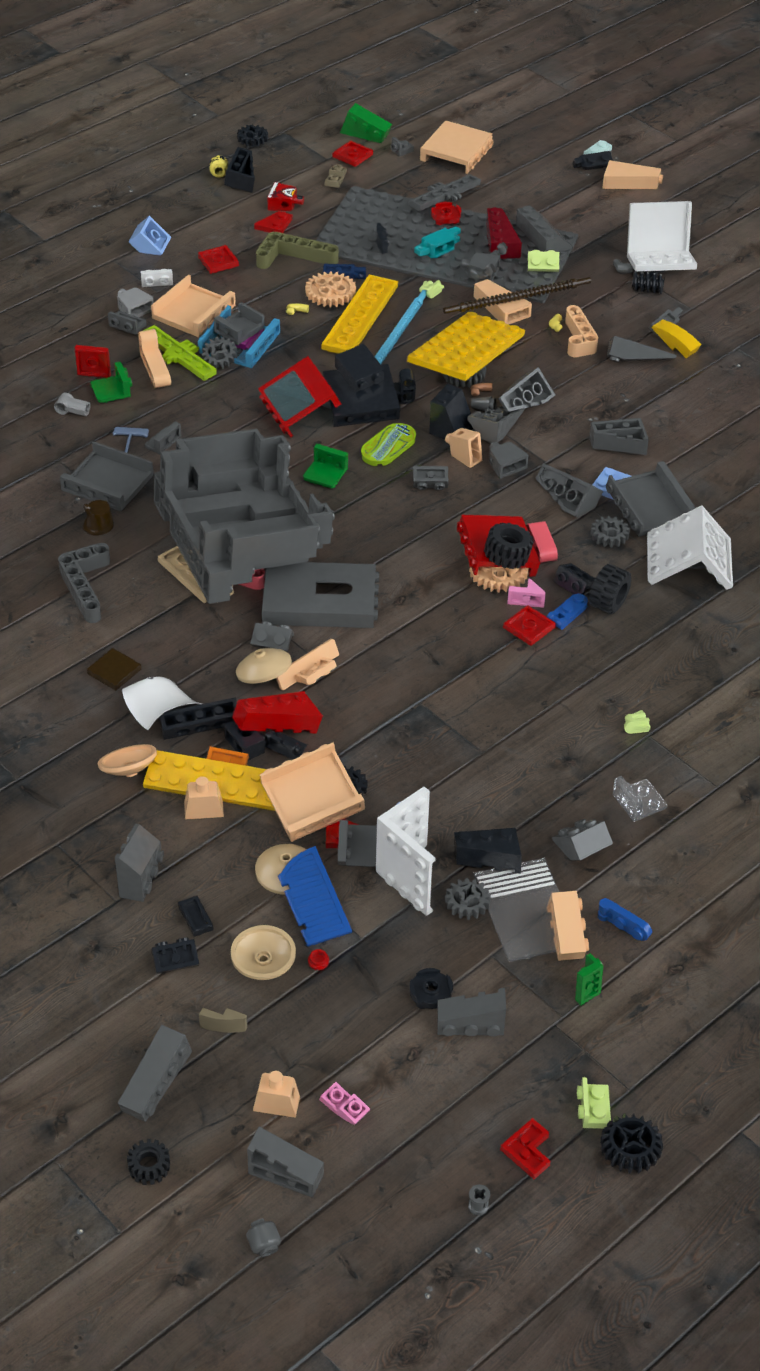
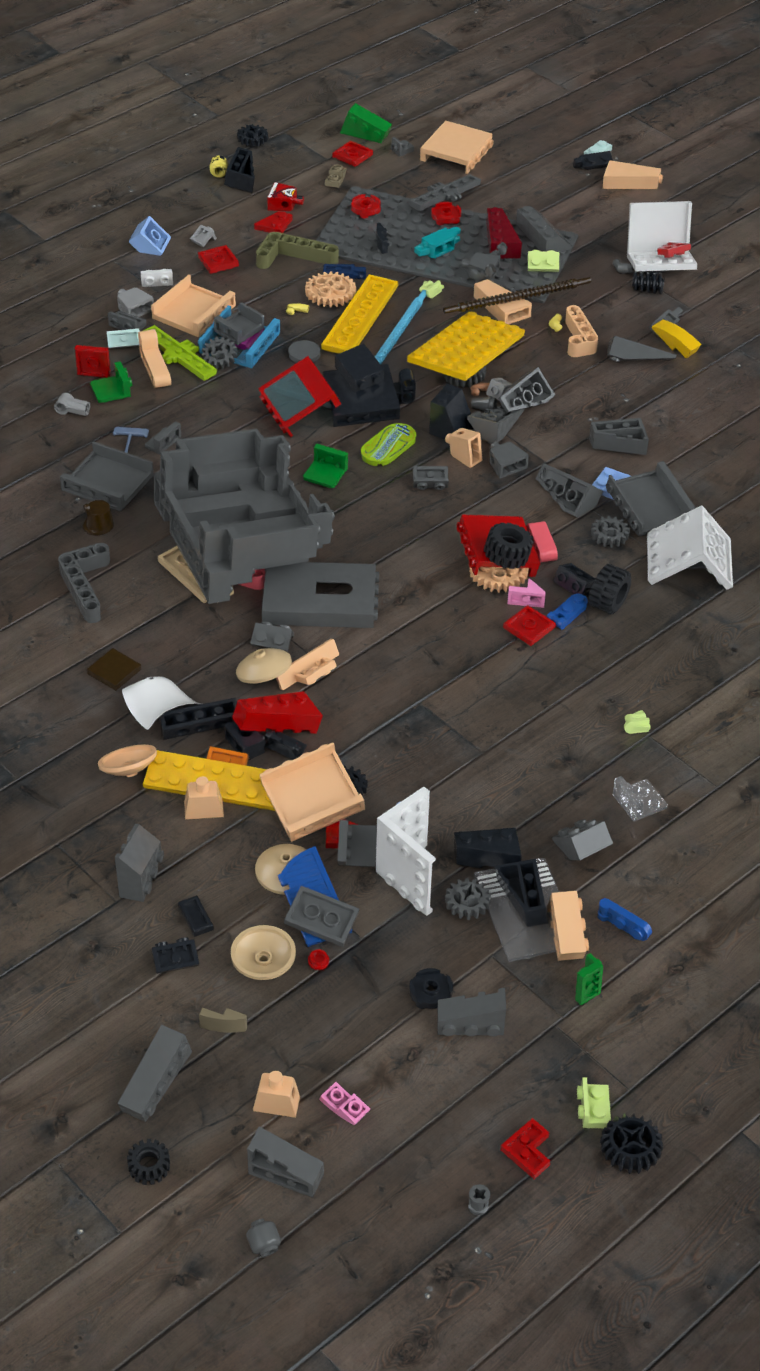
(123, 338): none -> light aqua plate
(203, 235): none -> light grey bracket
(302, 349): none -> dark grey tile
(321, 916): none -> dark grey plate
(366, 206): none -> red plate
(497, 387): none -> light grey bracket
(524, 890): none -> black wedge
(673, 248): none -> red wing

